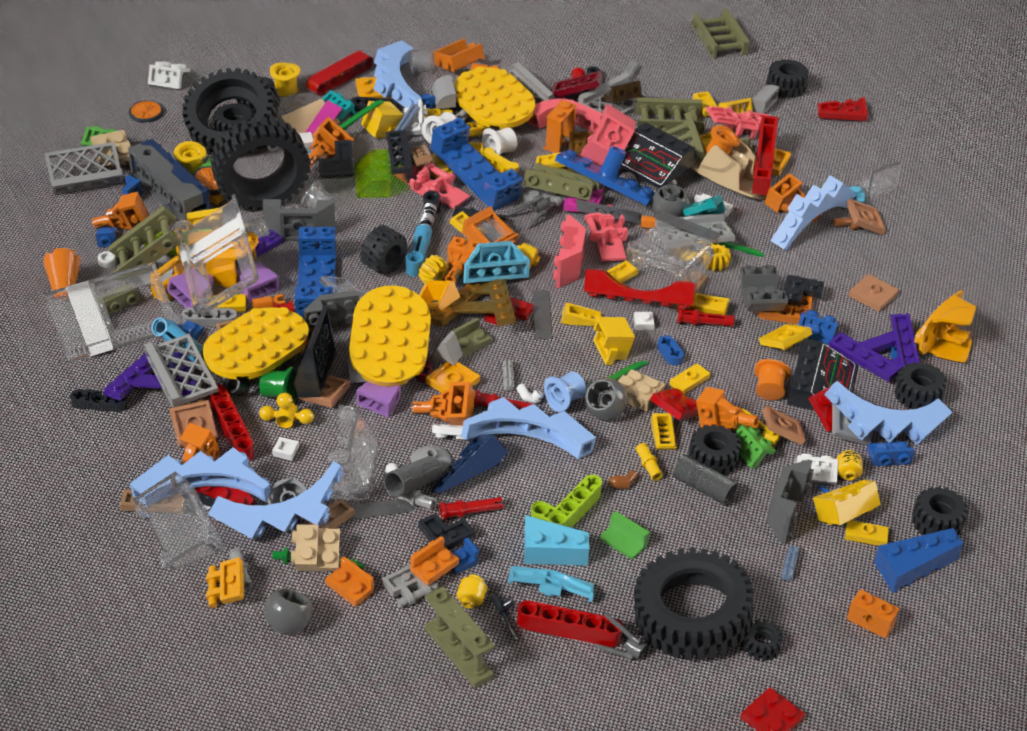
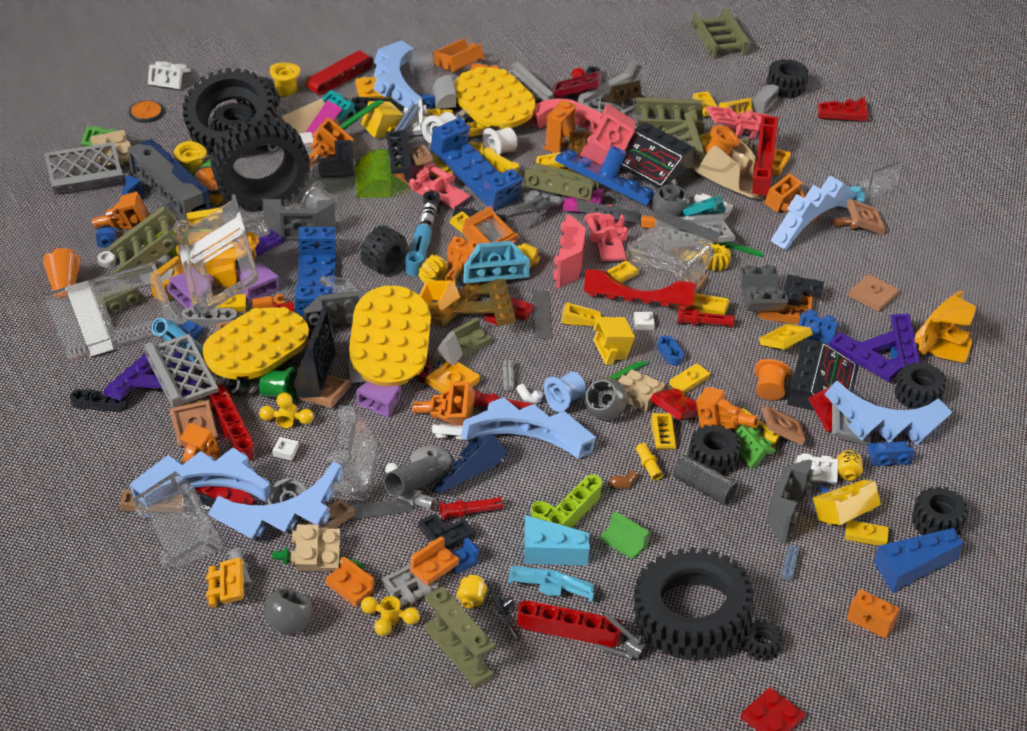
(390, 613): none -> yellow piece

